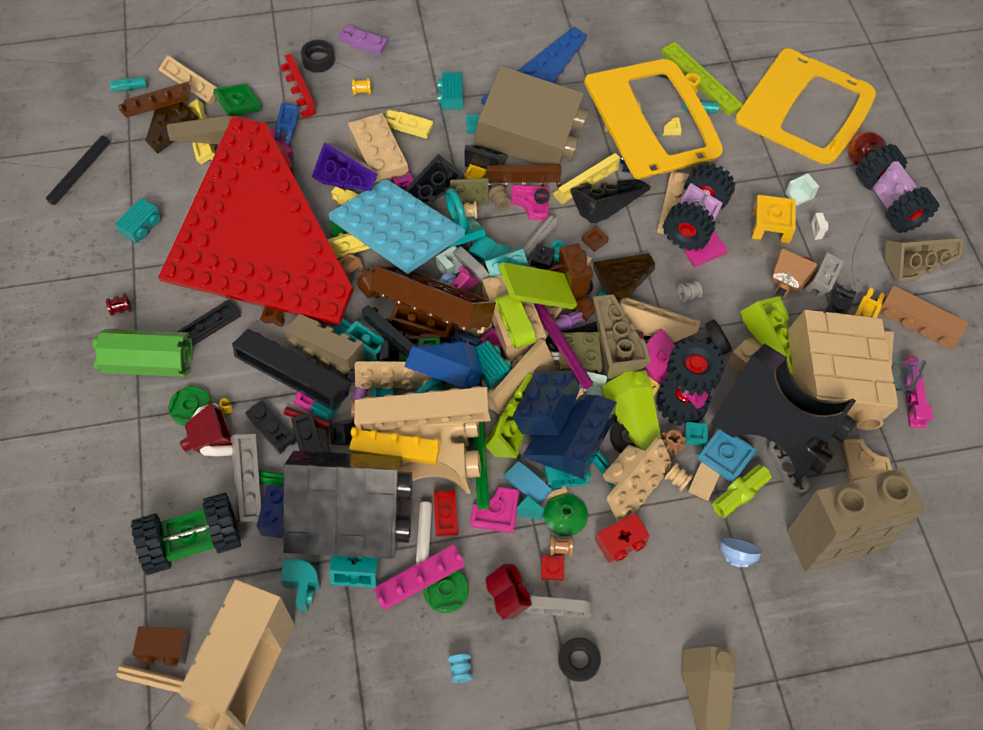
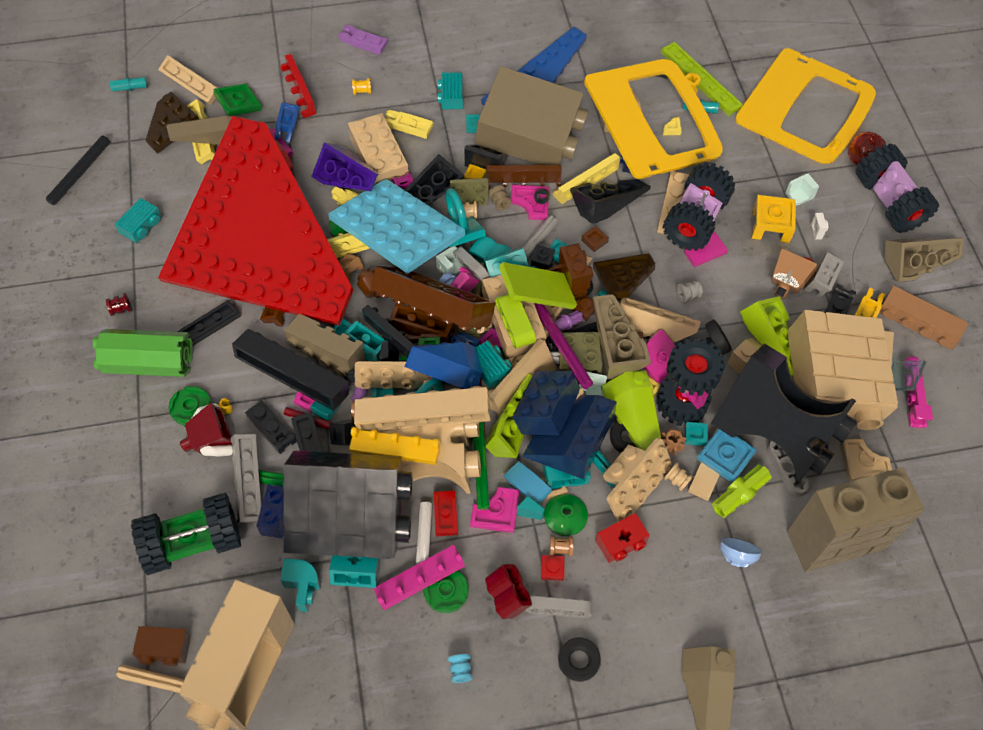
(155, 100): reddish brown hinge -> none
(317, 46): black tyre -> none

